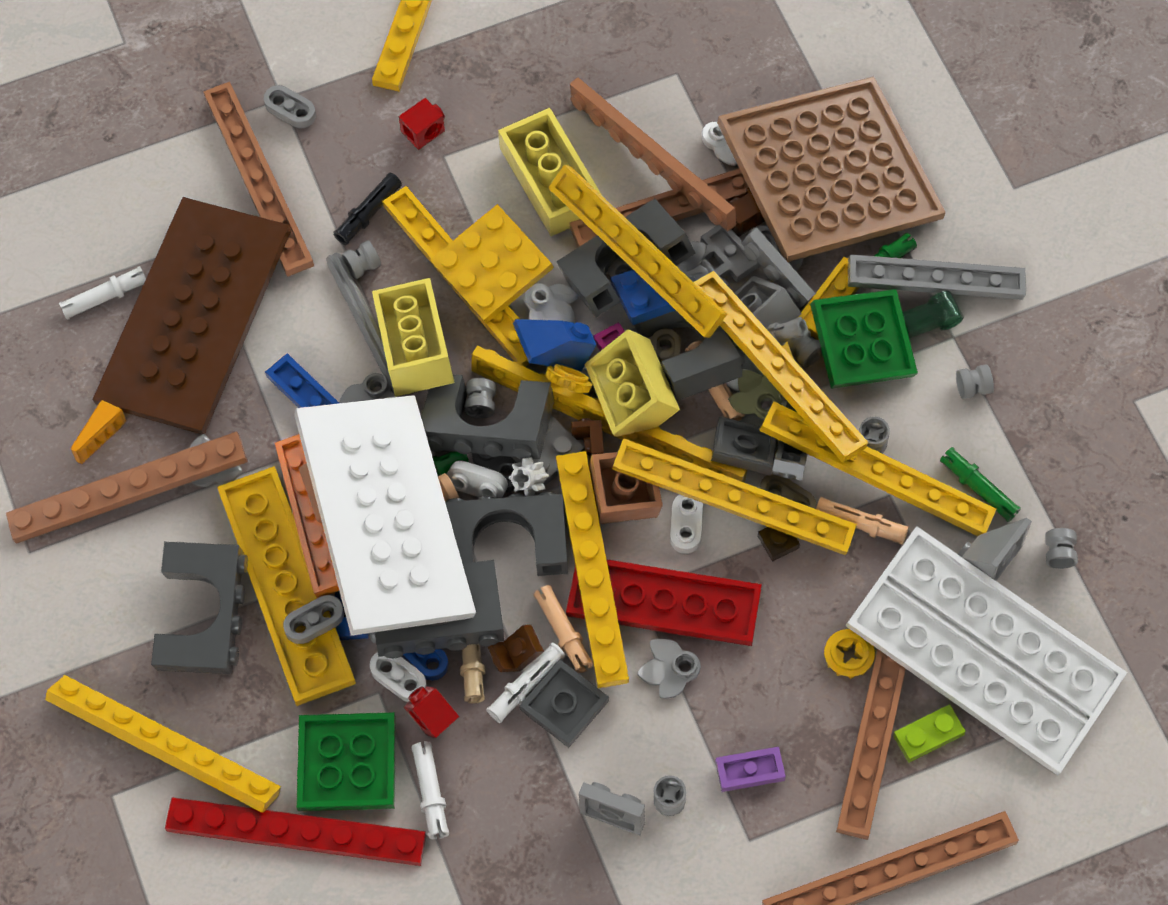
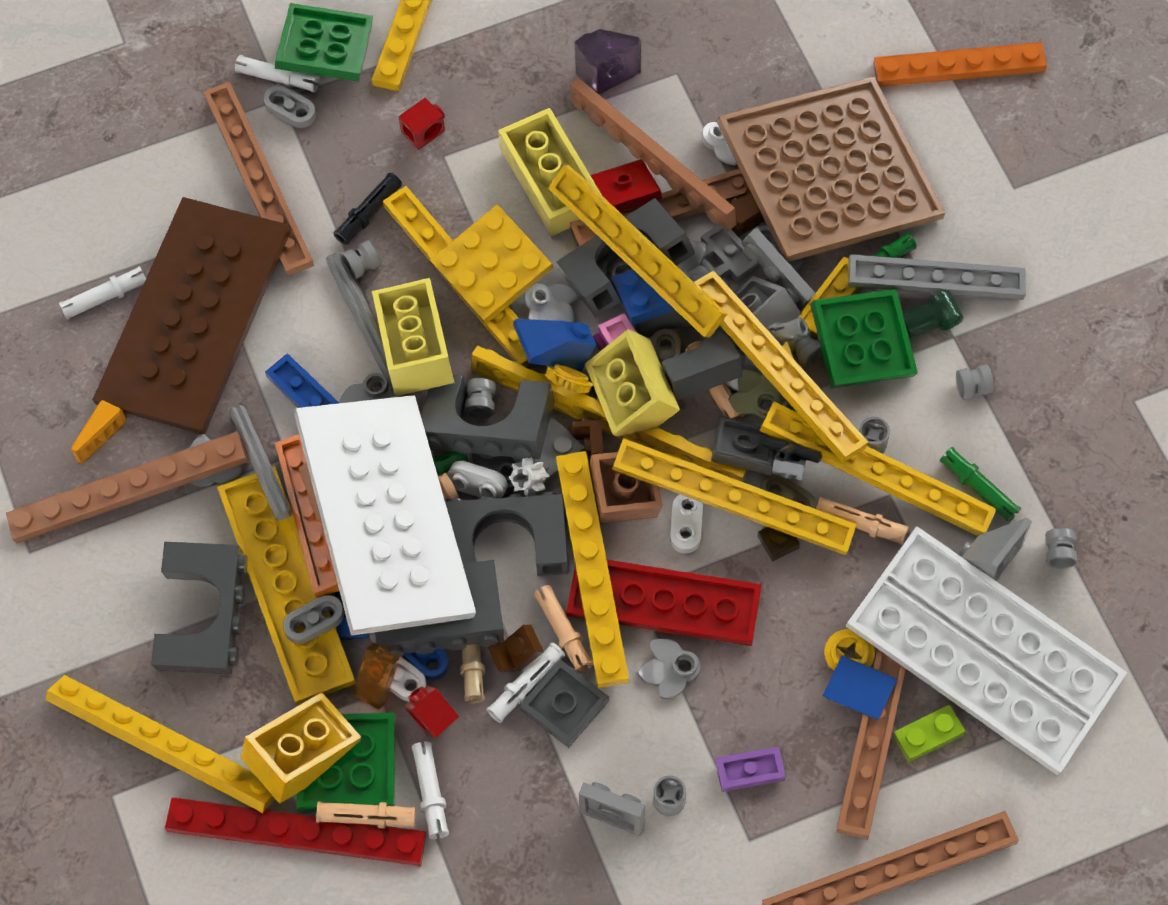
(260, 463): none -> light grey axle
(267, 71): none -> white pin
(298, 747): none -> yellow slope
(324, 42): none -> green plate
(366, 814): none -> light nougat pin
(376, 676): none -> clear orange plate
(607, 59): none -> clear purple slope
(614, 328): none -> bright pink plate
(627, 185): none -> red plate
(787, 449): none -> black piece
(859, 687): none -> blue sticker
(960, 64): none -> orange plate

